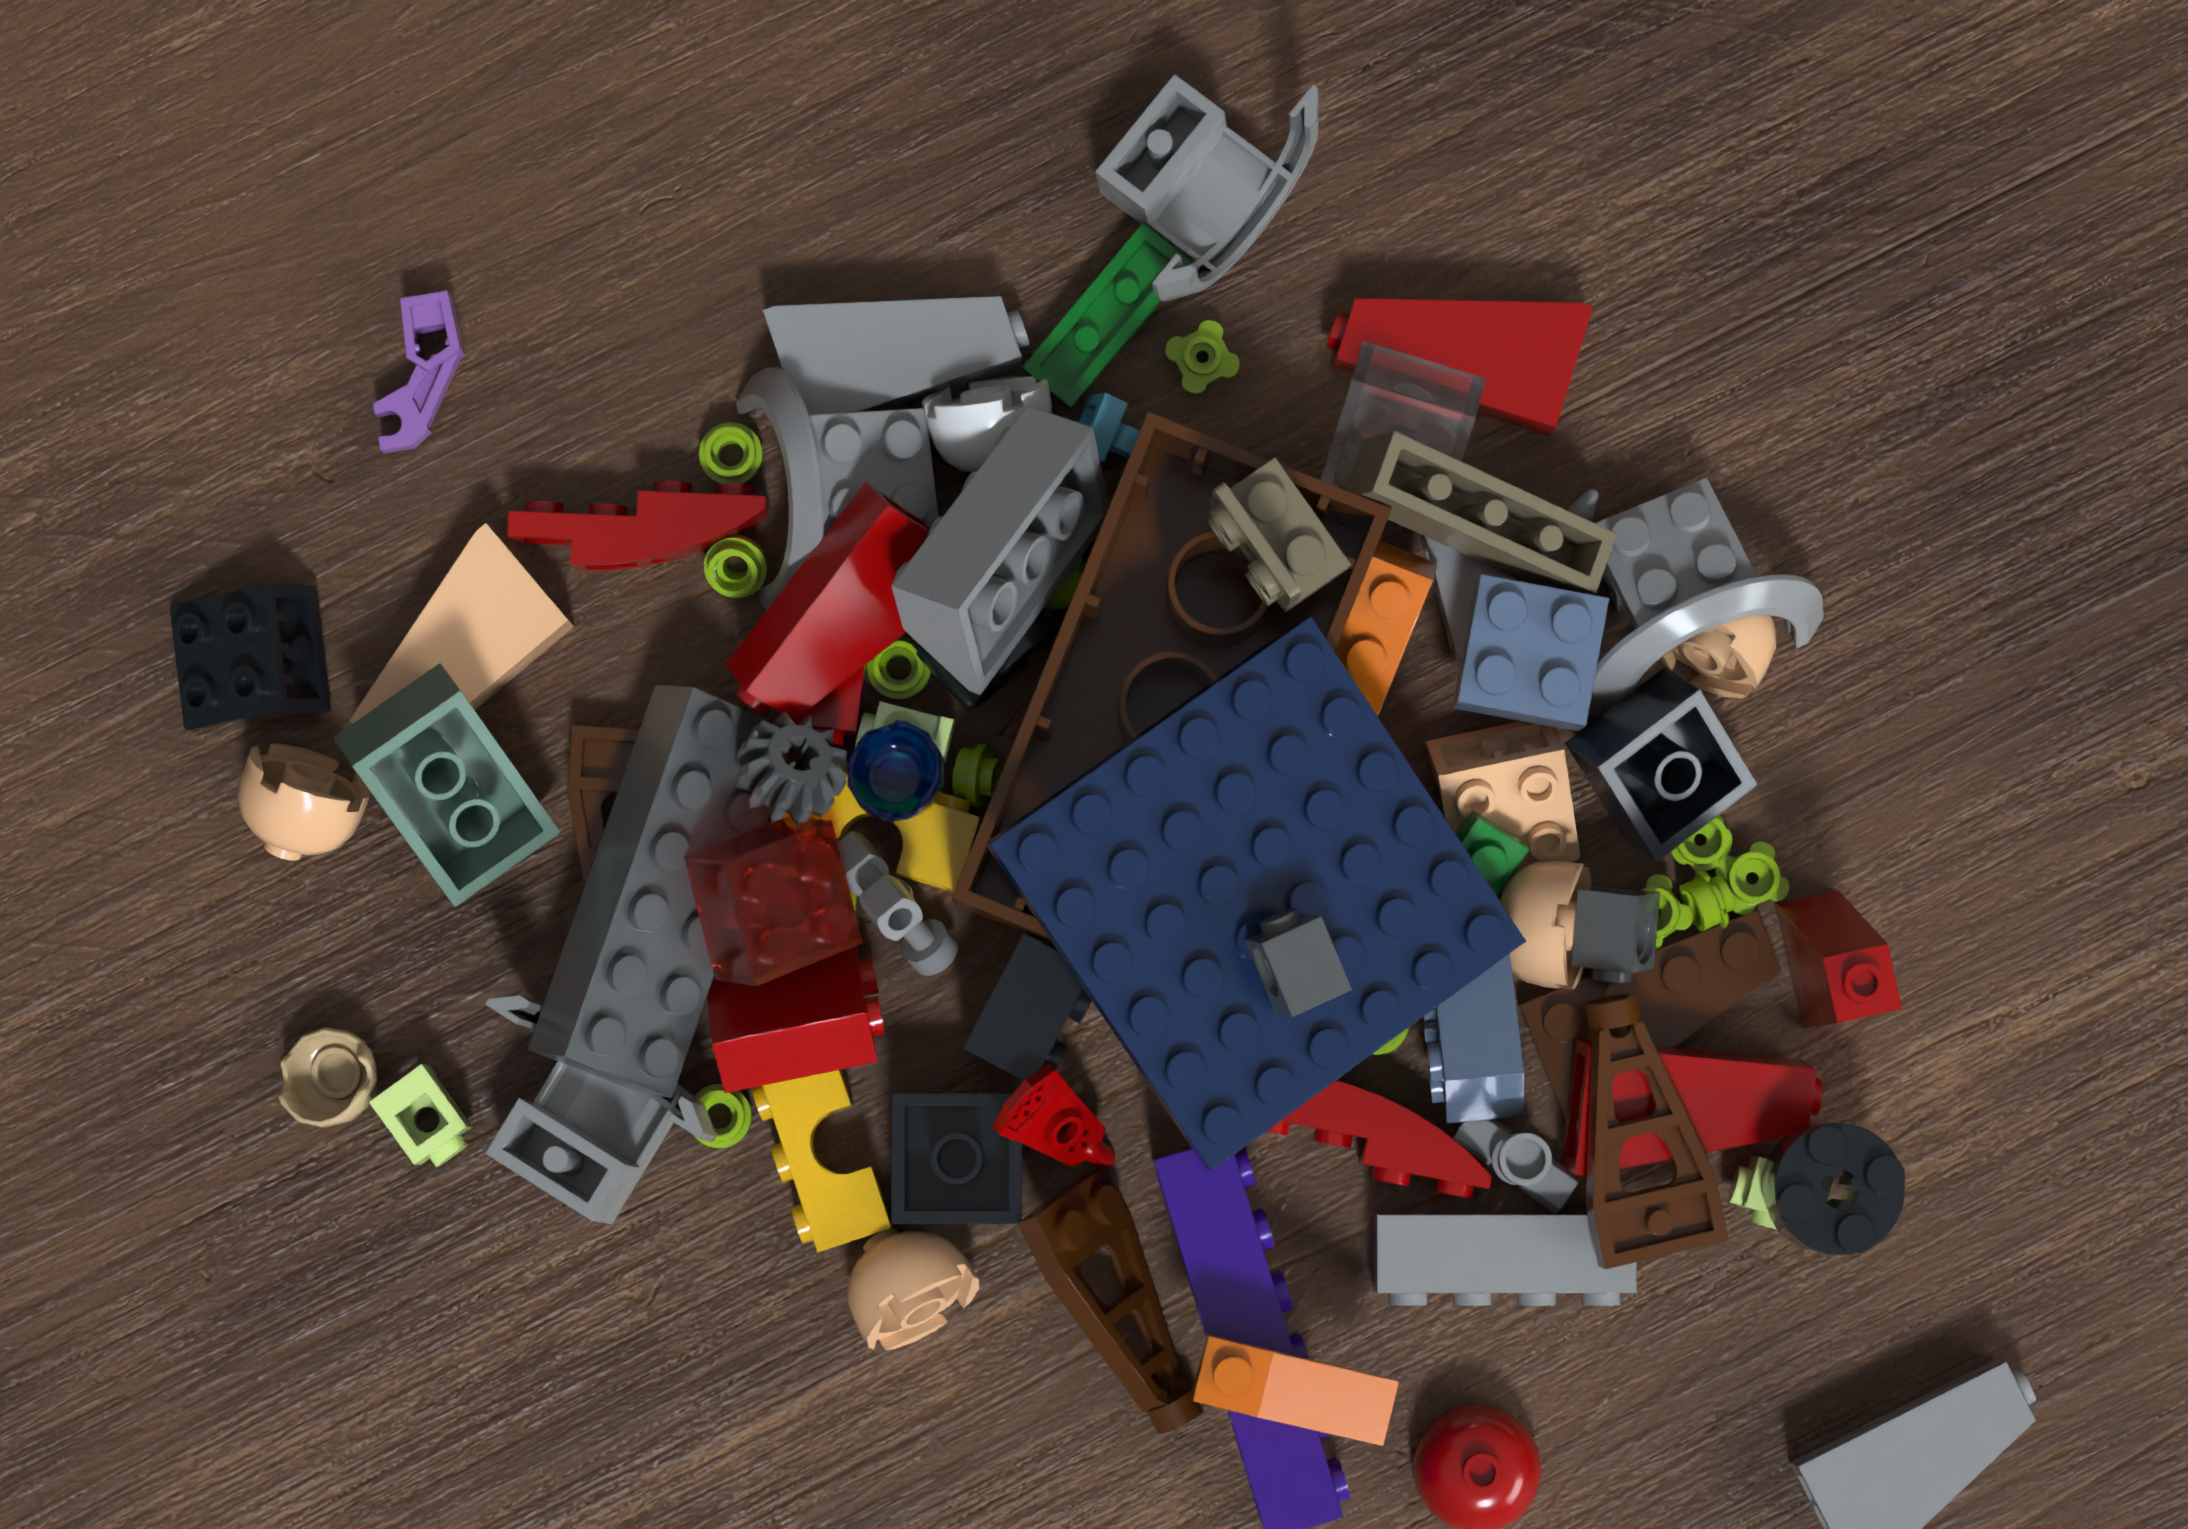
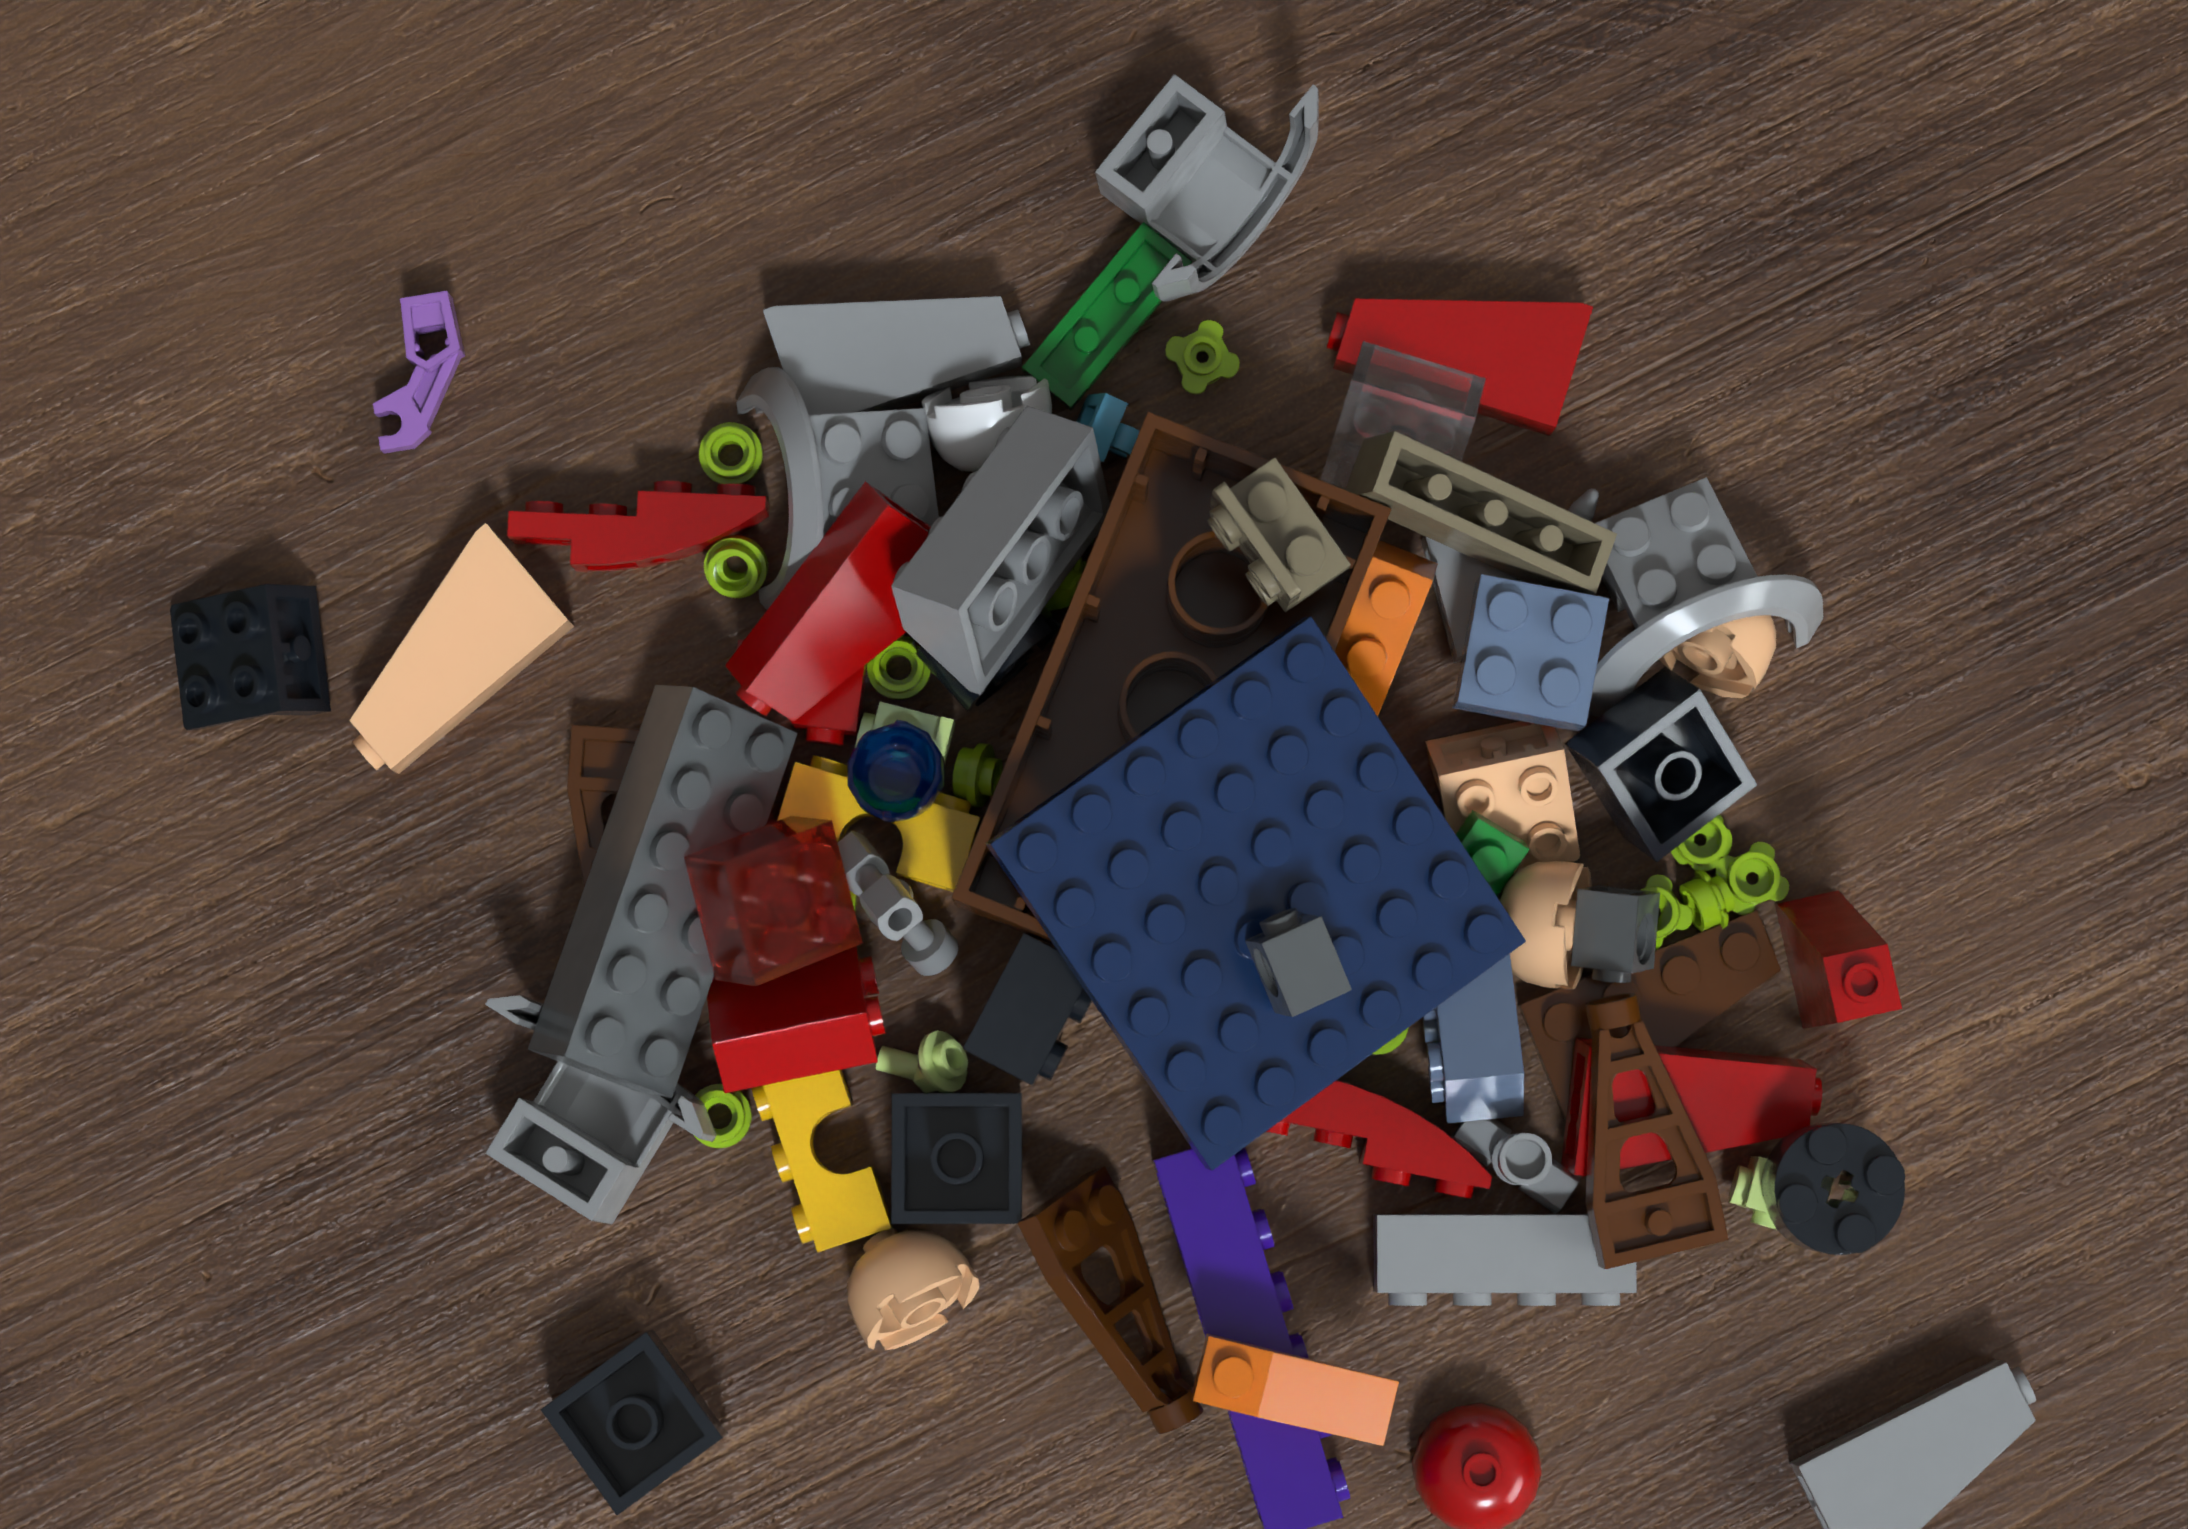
(299, 802): light nougat cylinder -> none
(328, 1077): tan hair -> none
(400, 1108): yellowish green brick -> none
(446, 785): sand green brick -> none
(634, 1421): none -> black brick
(791, 768): dark grey gear -> none
(937, 1067): none -> yellowish green plate
(1040, 1110): red piece -> none

